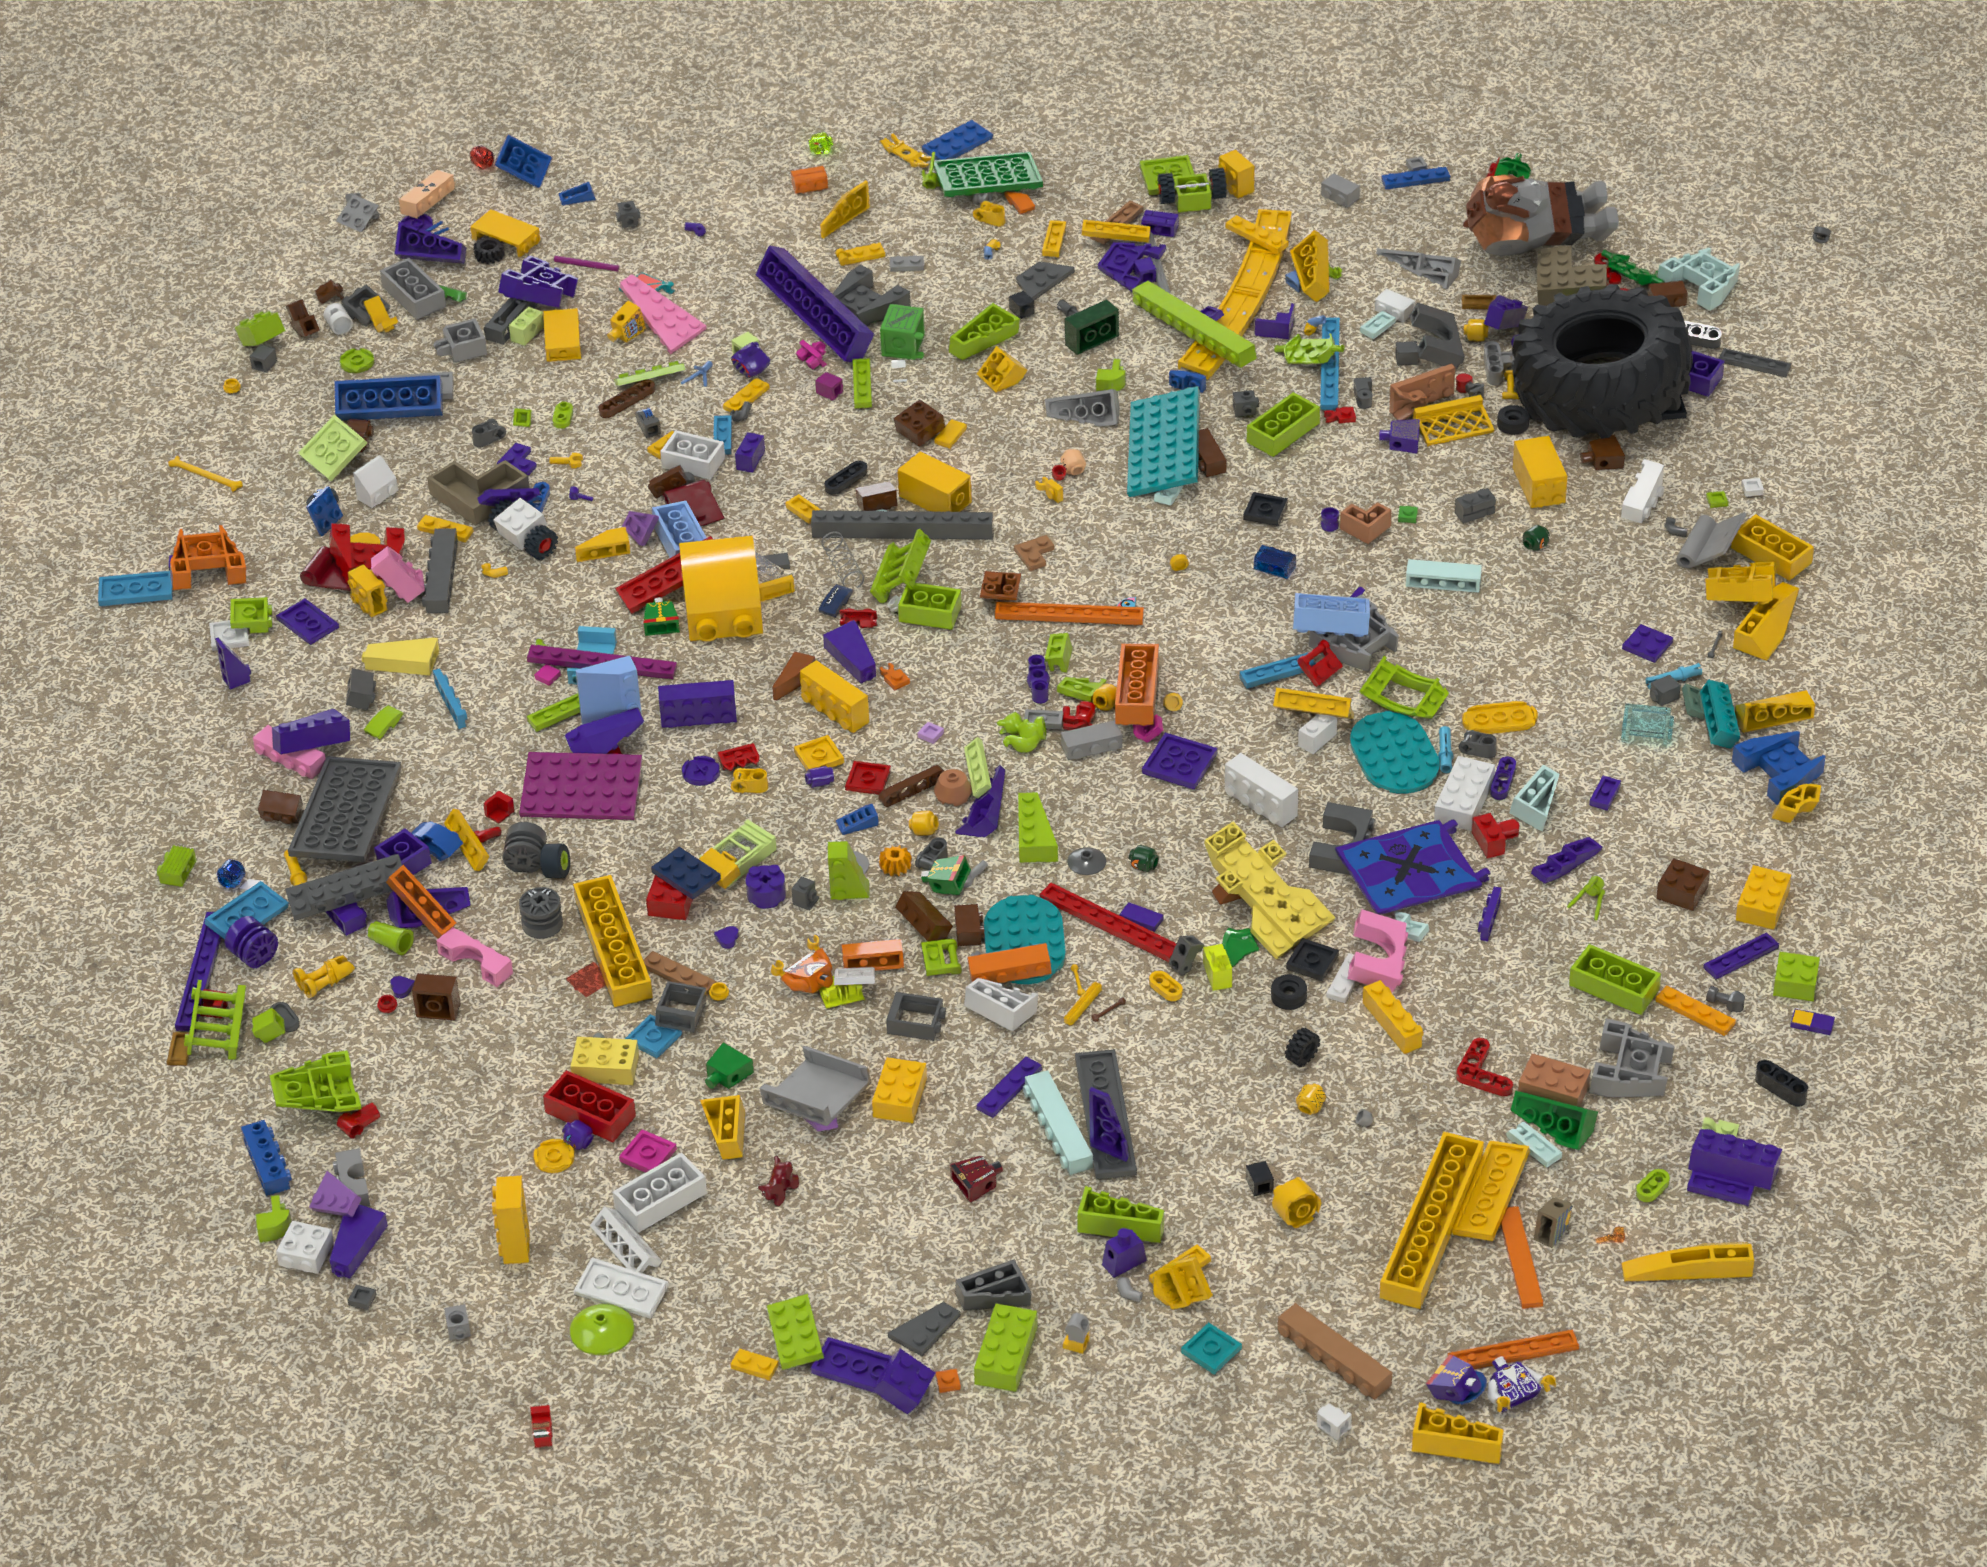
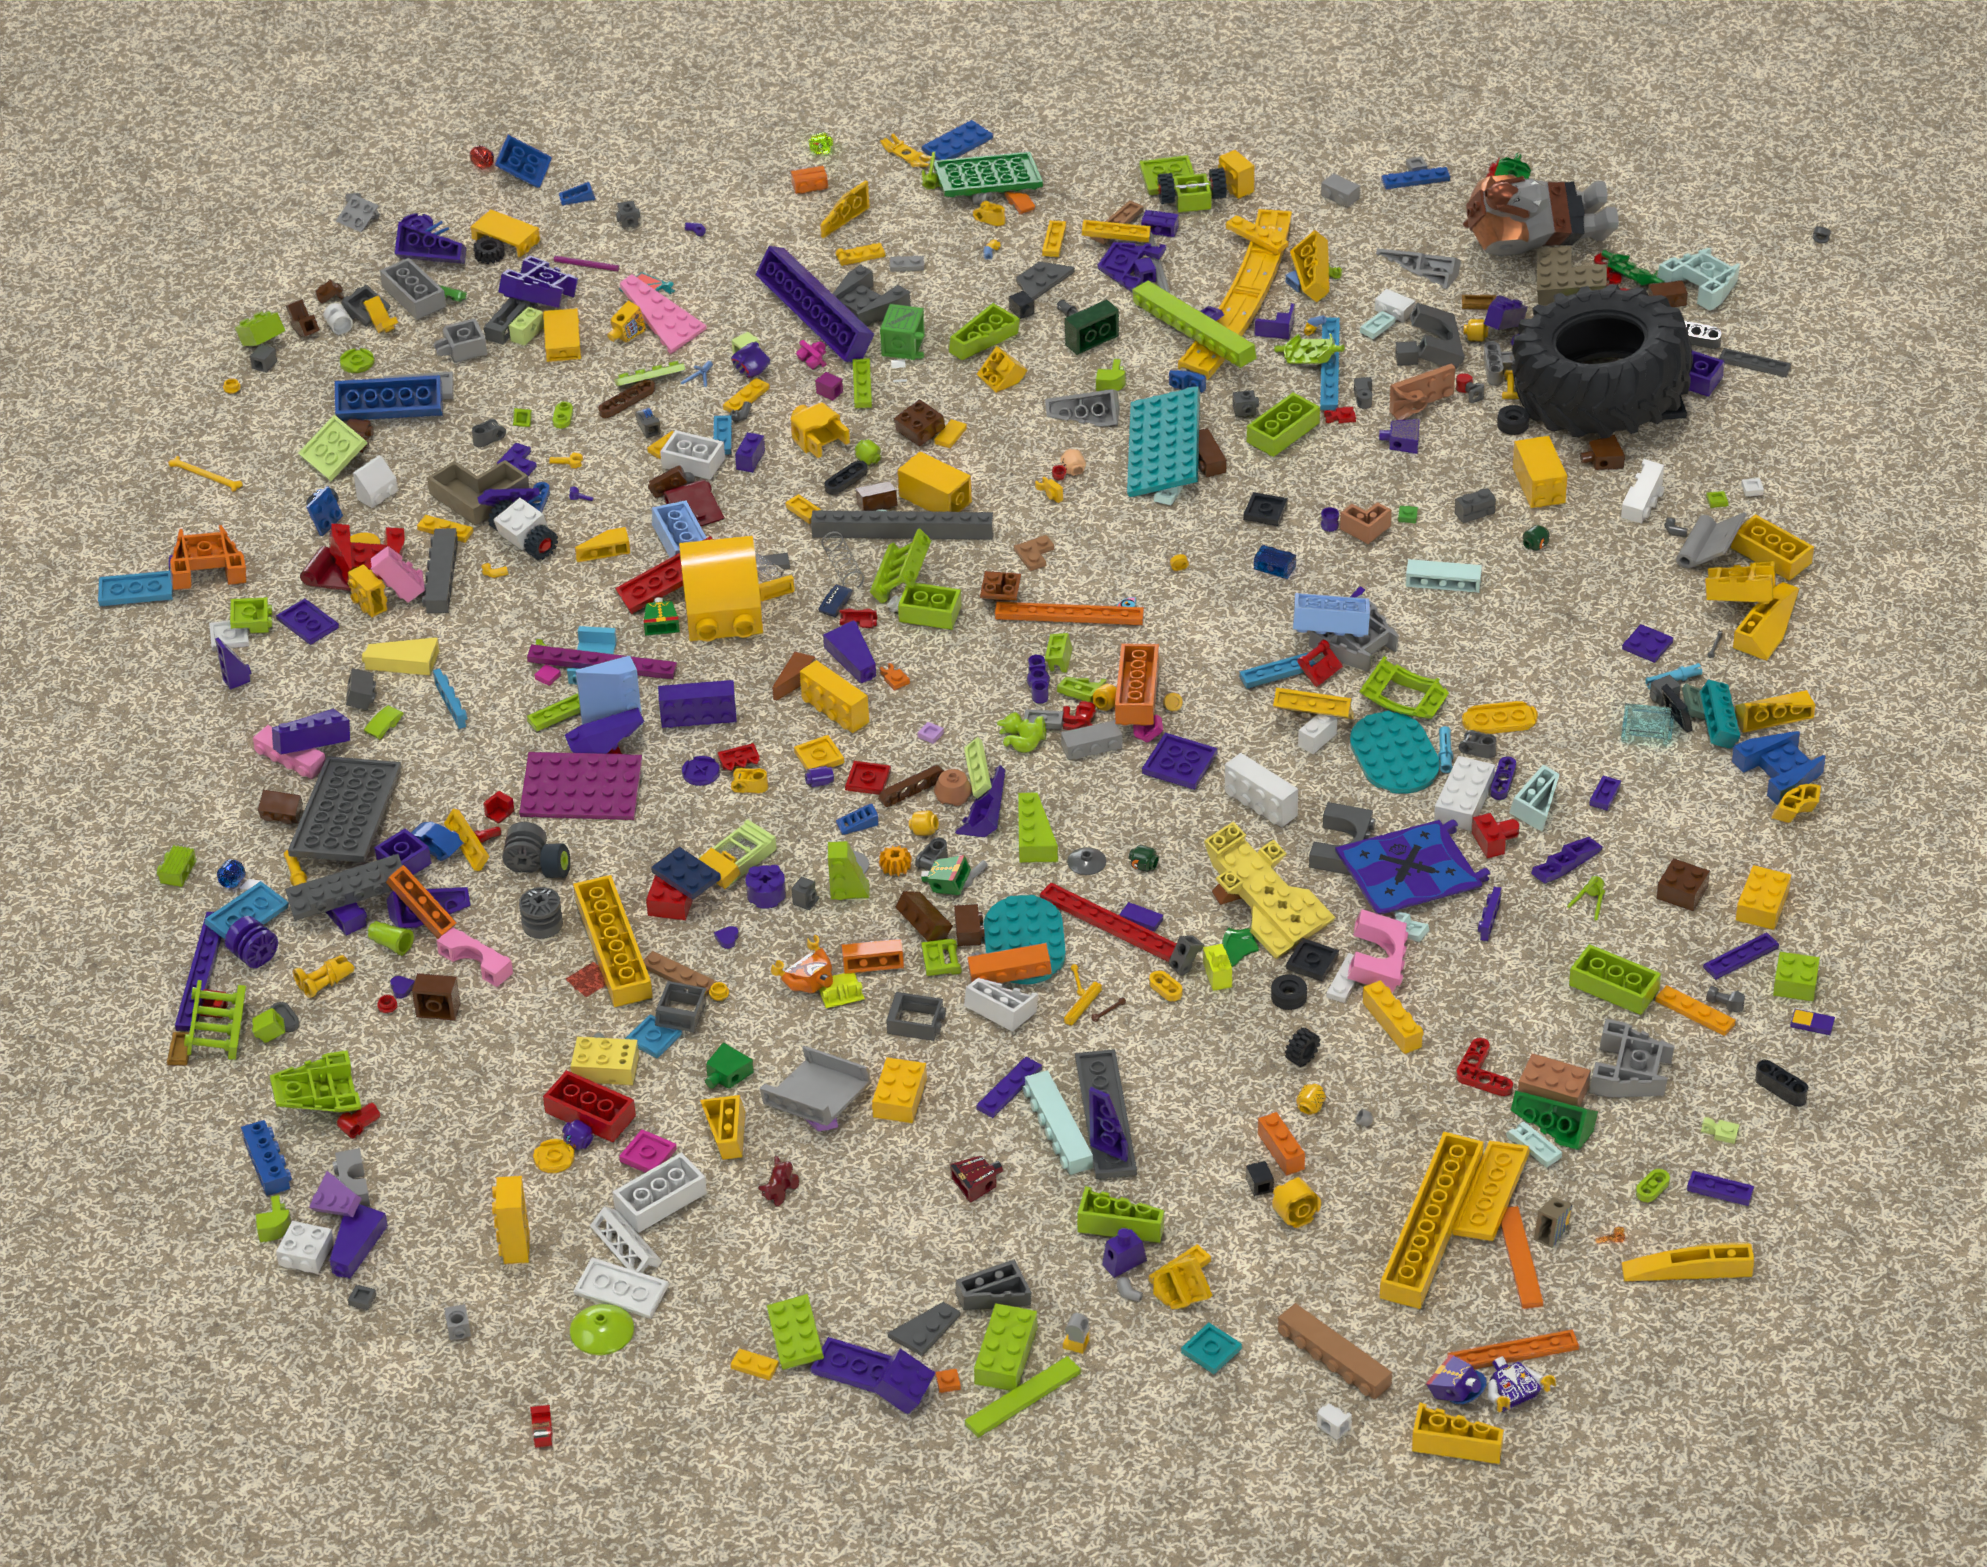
(426, 194): light nougat brick -> none
(640, 526): medium lavender wing -> none
(816, 427): none -> yellow piece
(851, 976): white tile -> none
(868, 452): none -> lime head
(1022, 1396): none -> lime tile
(1281, 1143): none -> orange brick
(1449, 411): yellow fence -> none
(1678, 708): none -> black plate
(1735, 1158): dark purple brick -> none

